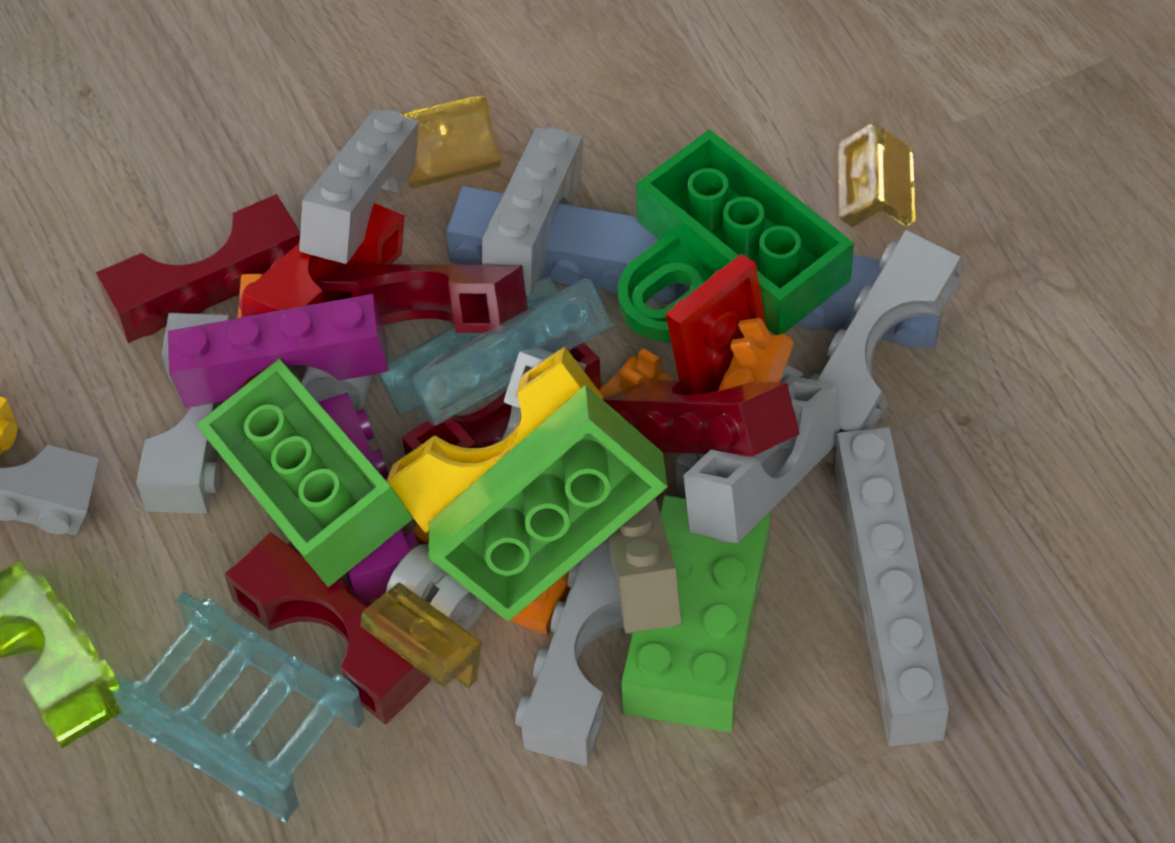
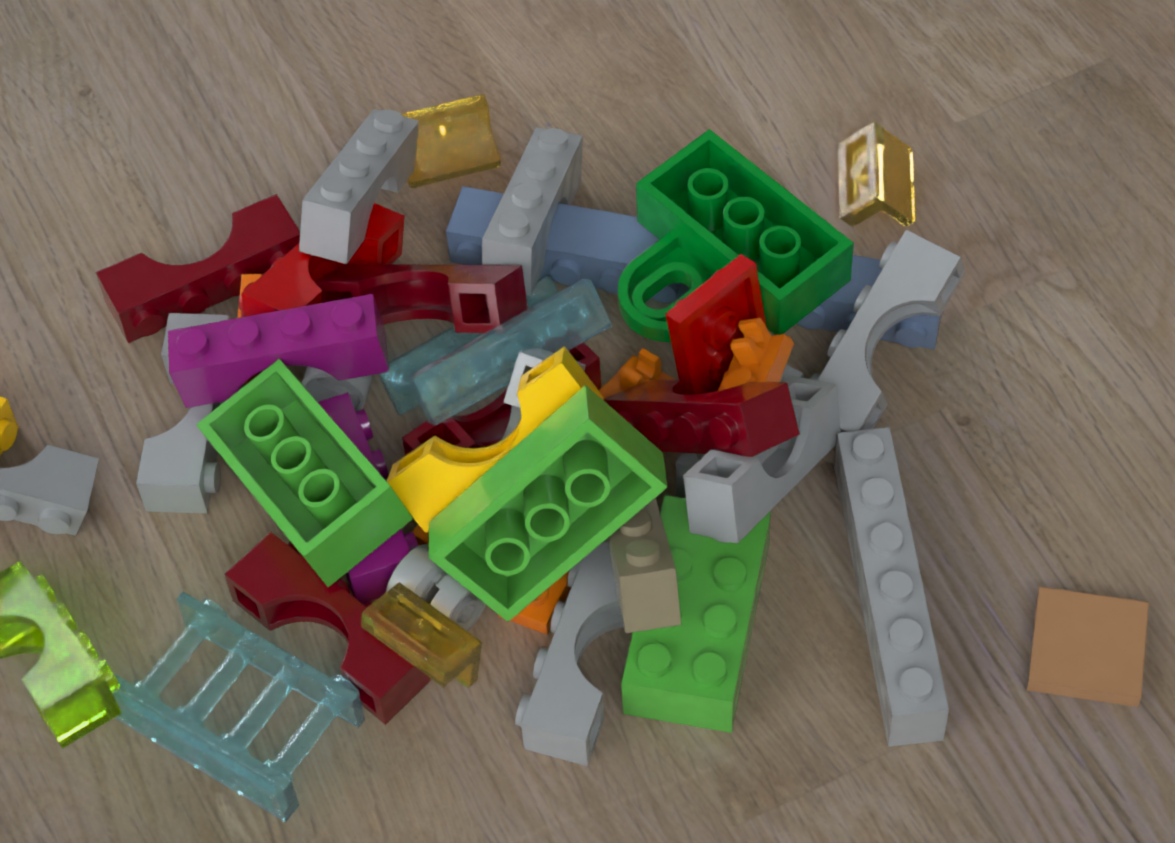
(1088, 646): none -> medium nougat tile

